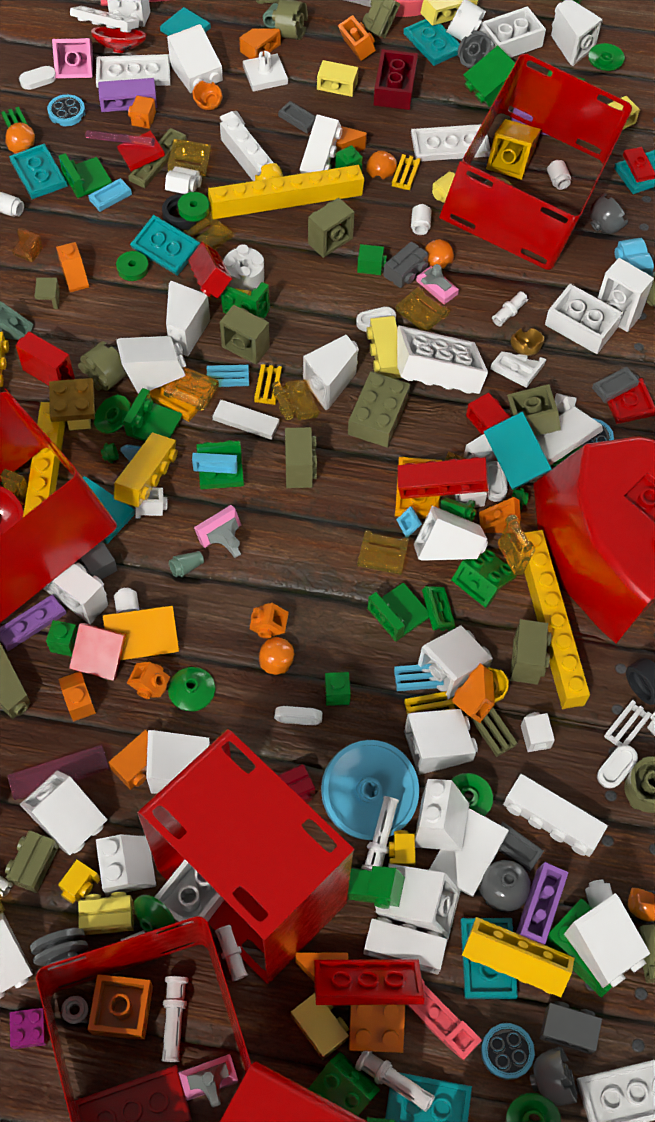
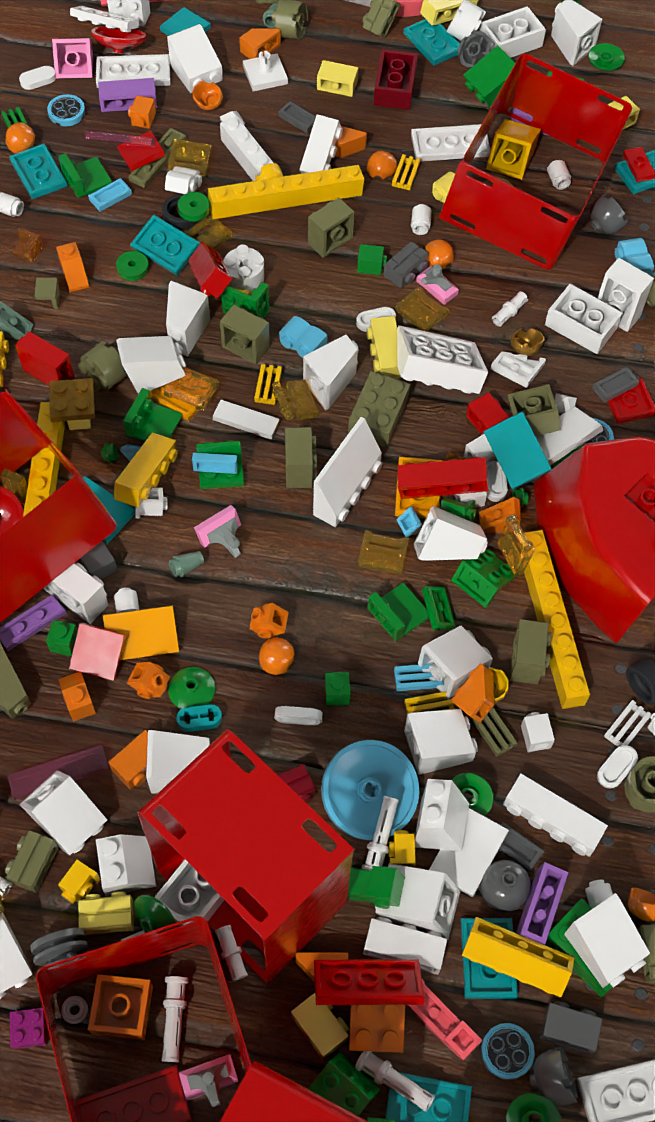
(111, 414): green dish -> none
(197, 718): none -> teal beam
(229, 372): medium azure tile -> none
(302, 336): none -> medium azure brick
(346, 474): none -> white slope
(348, 157): green brick -> none
(357, 37): orange brick -> none

